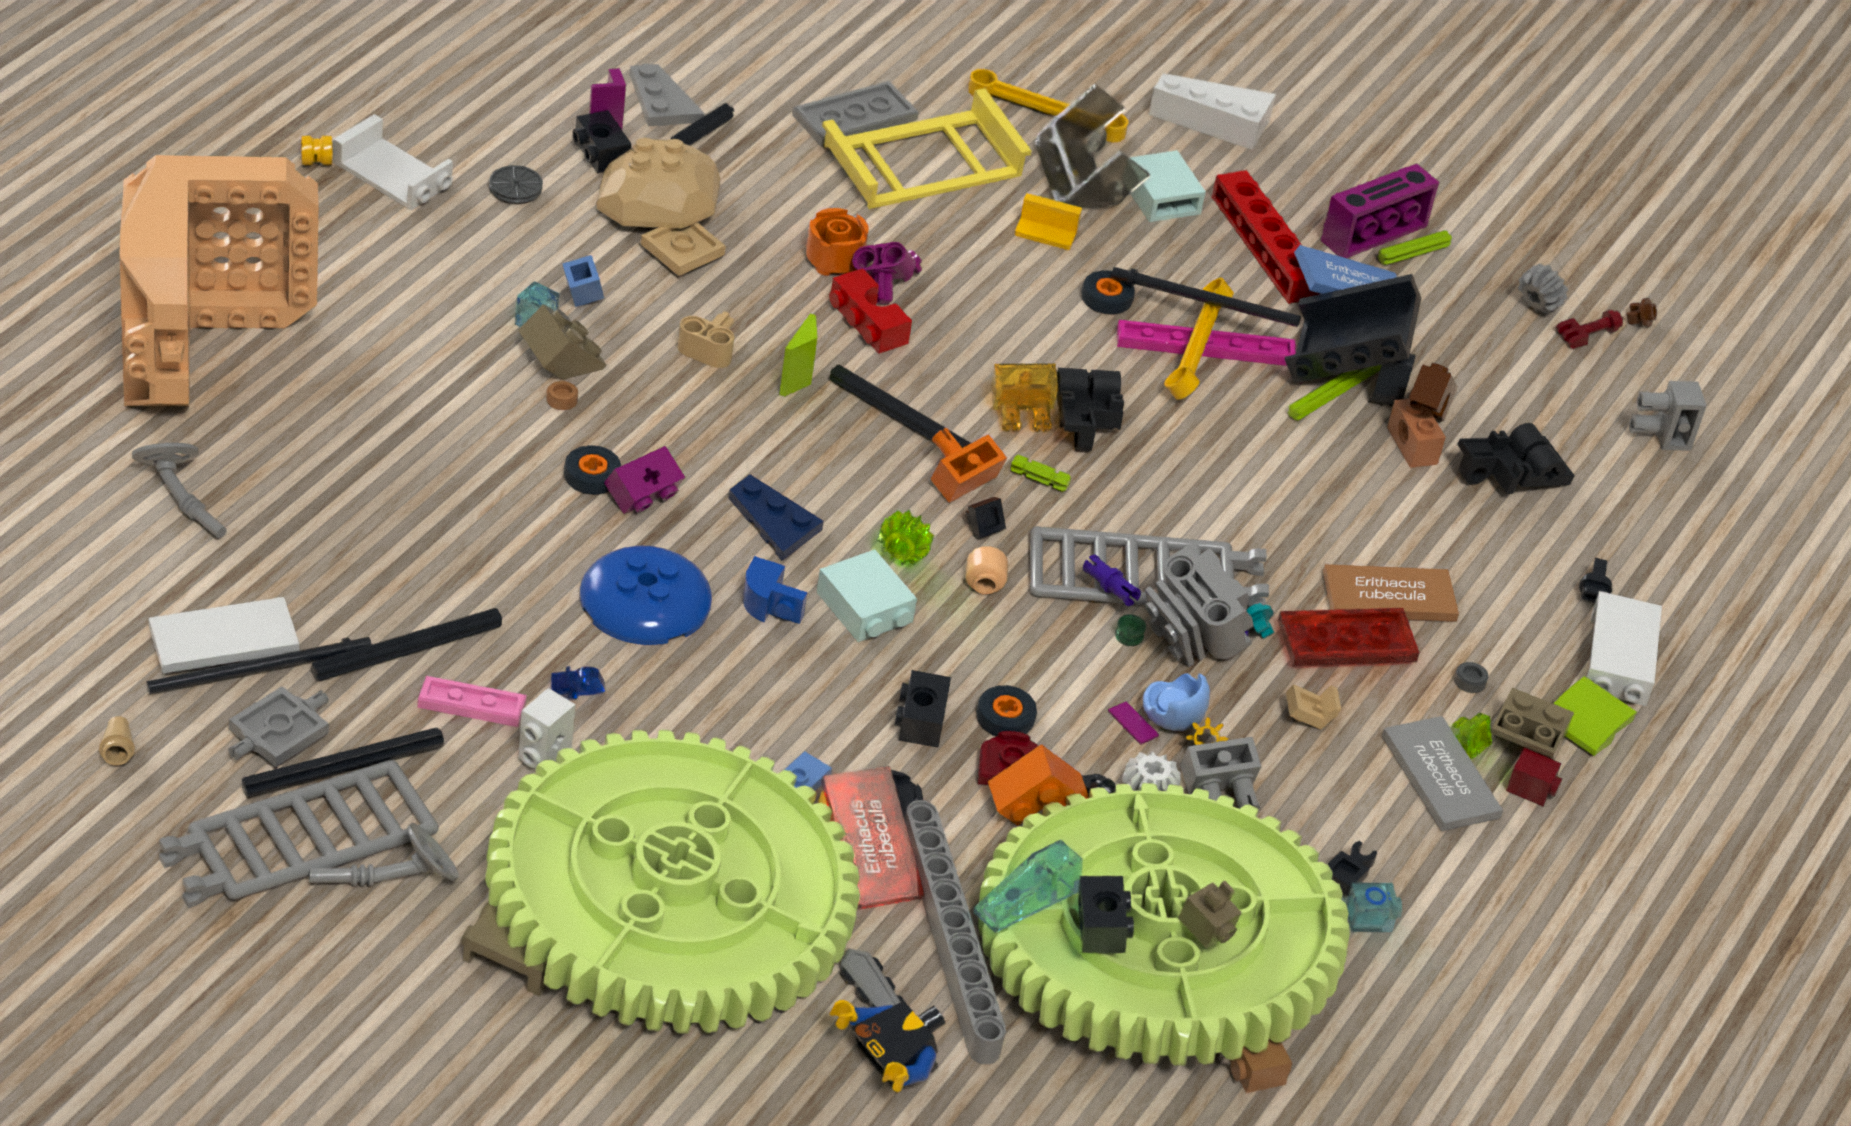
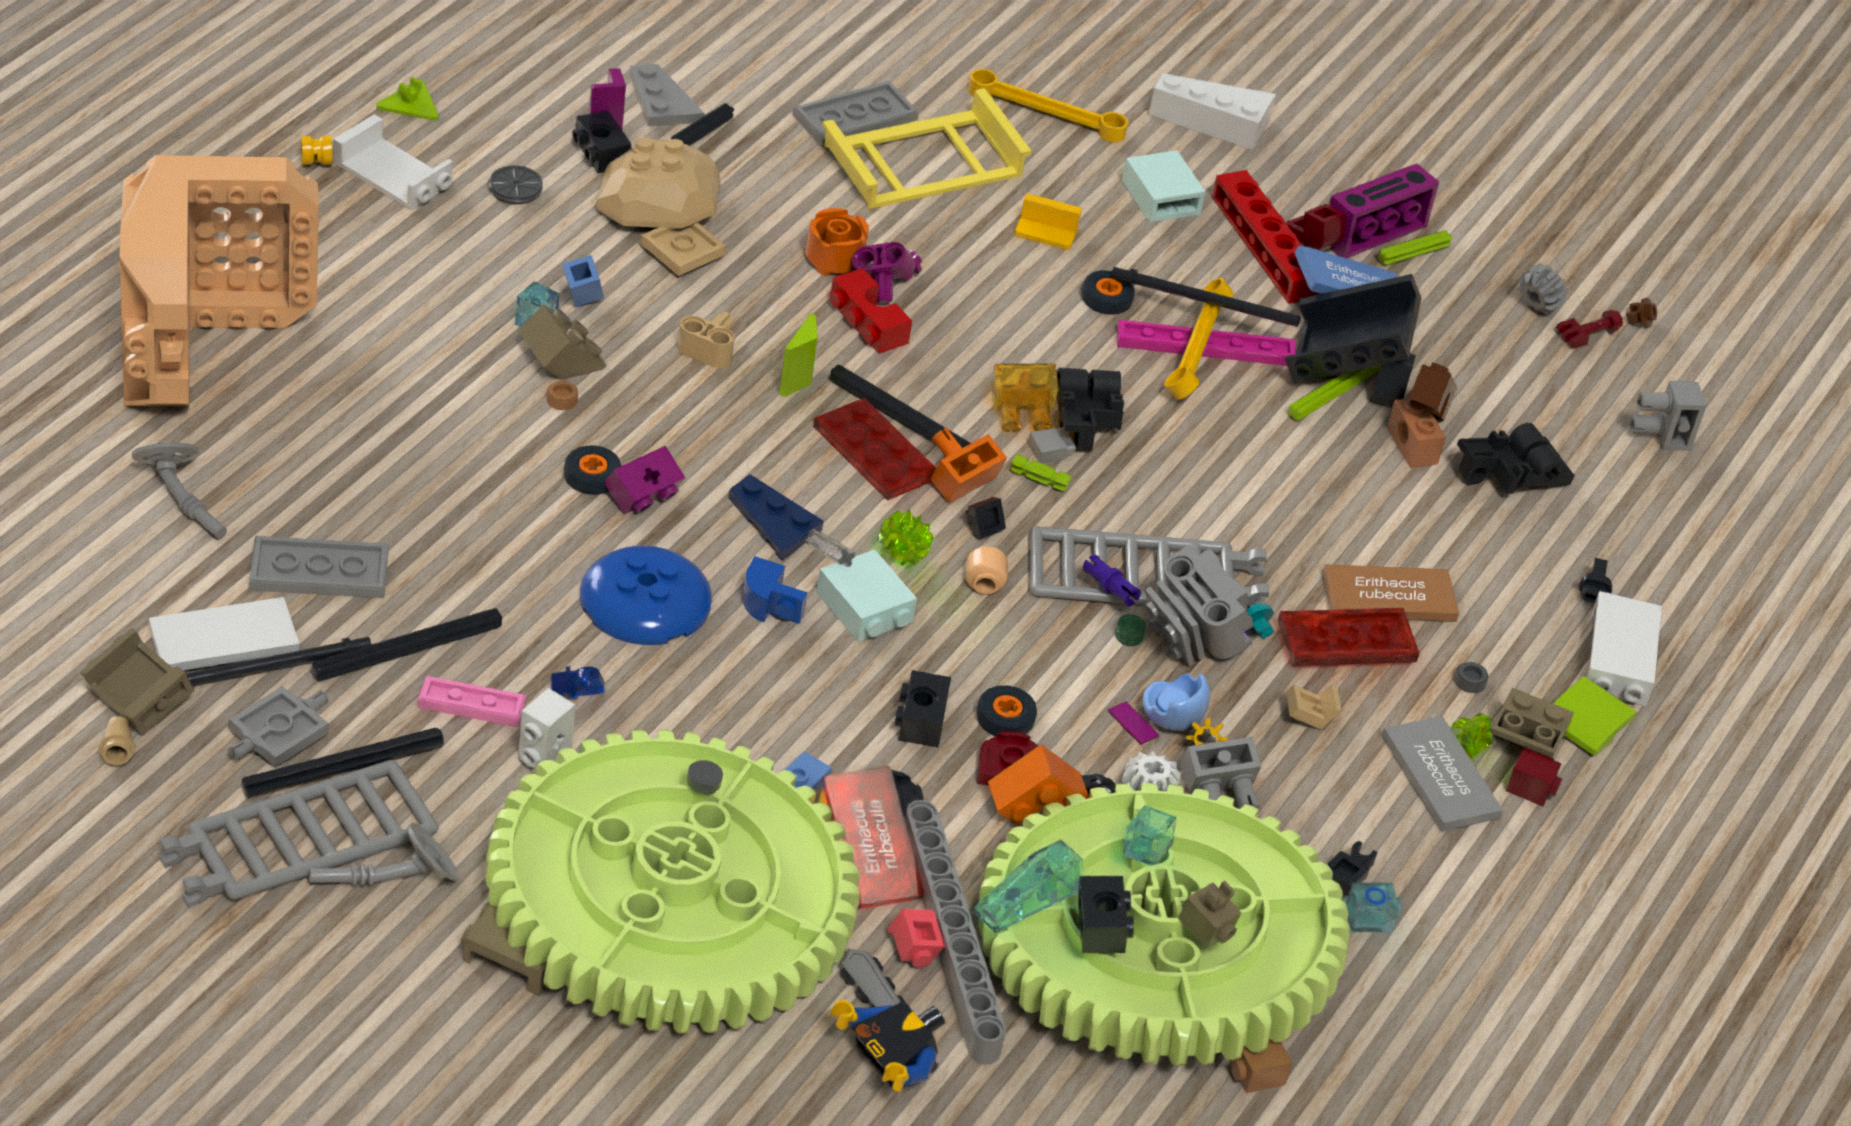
(136, 682): none -> dark tan panel
(319, 567): none -> light grey tile
(411, 101): none -> lime piece
(704, 777): none -> dark grey tile
(830, 548): none -> clear axle
(875, 448): none -> clear red plate
(917, 942): none -> coral brick
(1051, 445): none -> light grey piece
(1068, 150): clear smoke windscreen -> none
(1149, 835): none -> clear light blue brick
(1319, 227): none -> dark red brick

